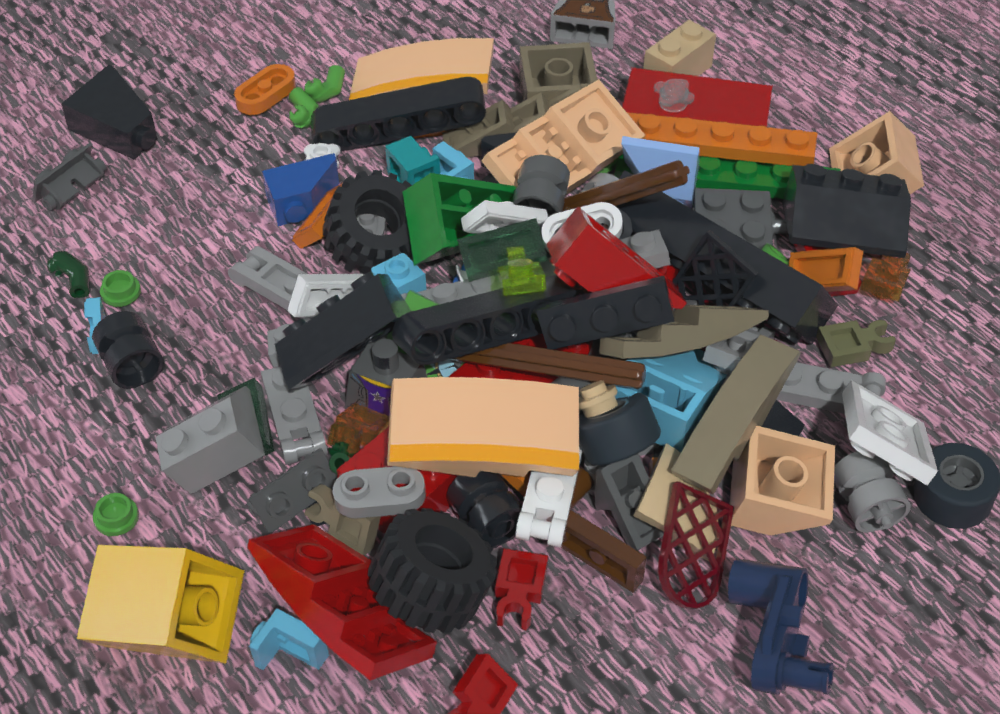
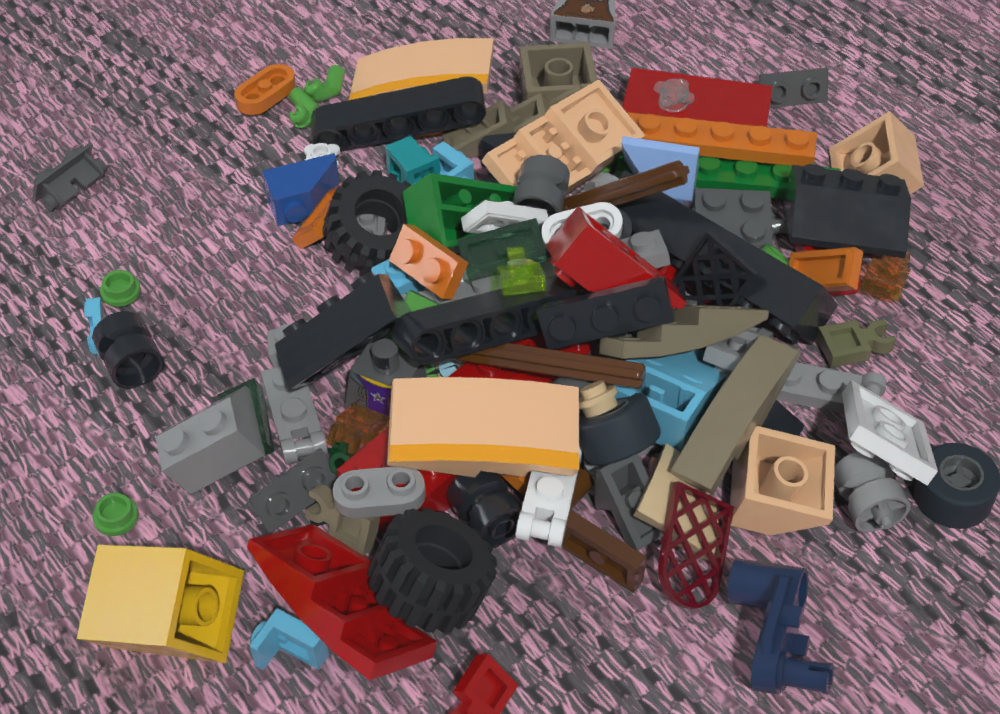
(76, 270): dark green arm -> none
(111, 114): black slope -> none
(272, 280): light grey plate -> none
(315, 289): white plate -> none
(428, 261): none -> orange plate
(519, 583): red plate -> none
(683, 51): tan brick -> none
(797, 87): none -> dark grey hinge

